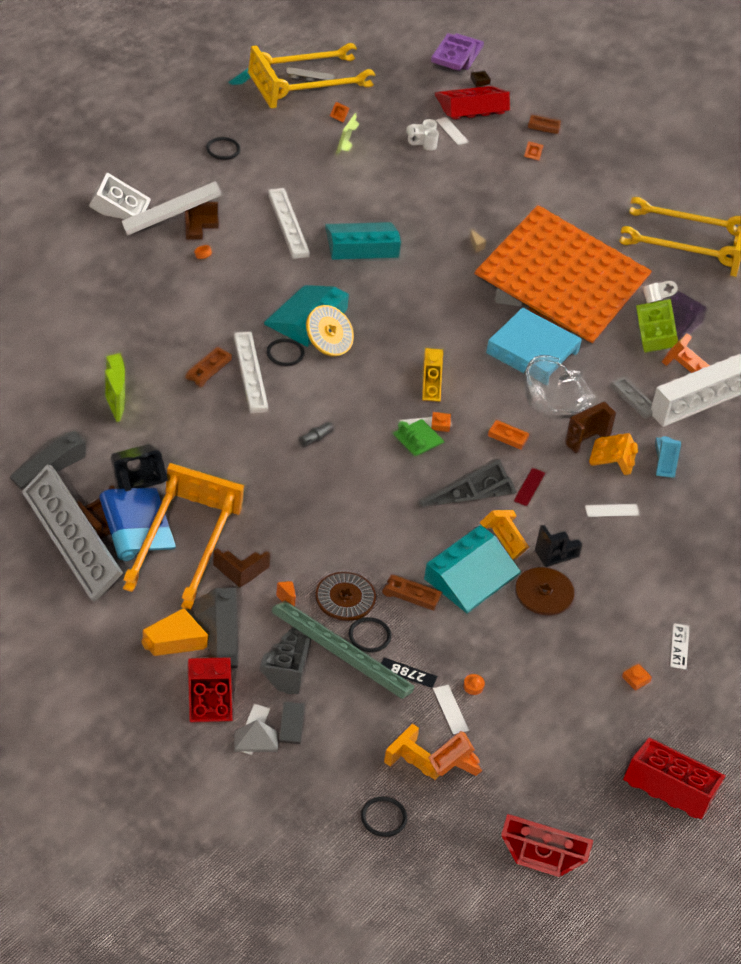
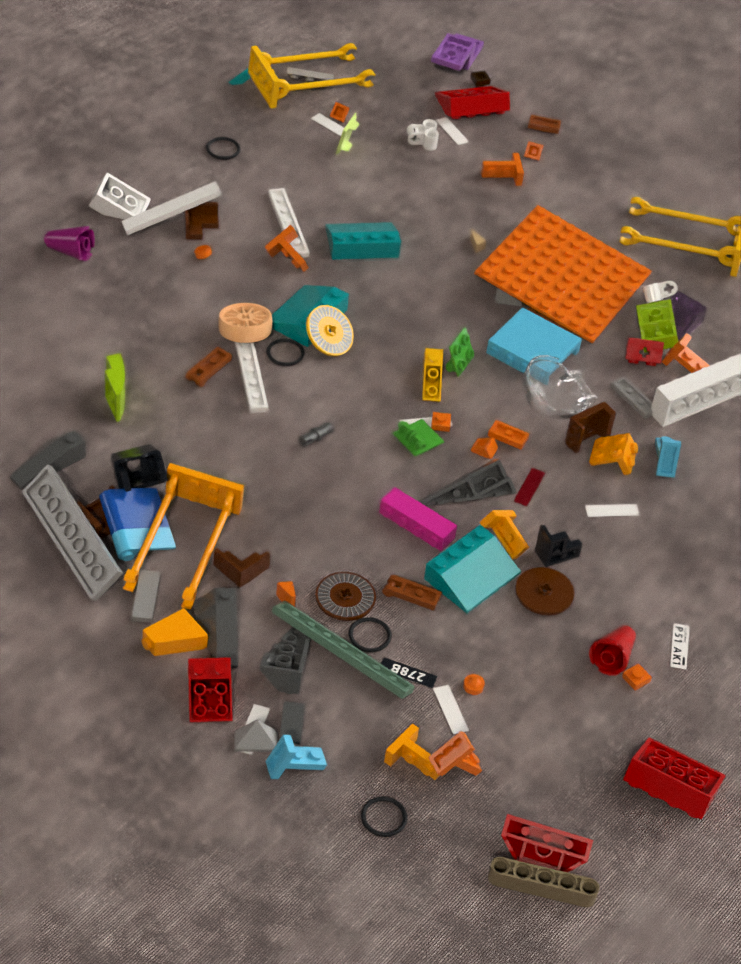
(72, 241): none -> magenta cone
(146, 596): none -> light grey tile
(245, 322): none -> light nougat piece
(282, 243): none -> orange bracket
(288, 756): none -> medium azure bracket
(326, 122): none -> white sticker
(417, 519): none -> dark pink brick
(461, 353): none -> bright green hinge
(485, 447): none -> orange slope
(504, 169): none -> orange bracket
(554, 880): none -> dark tan beam
(613, 650): none -> red cone
(654, 349): none -> red brick

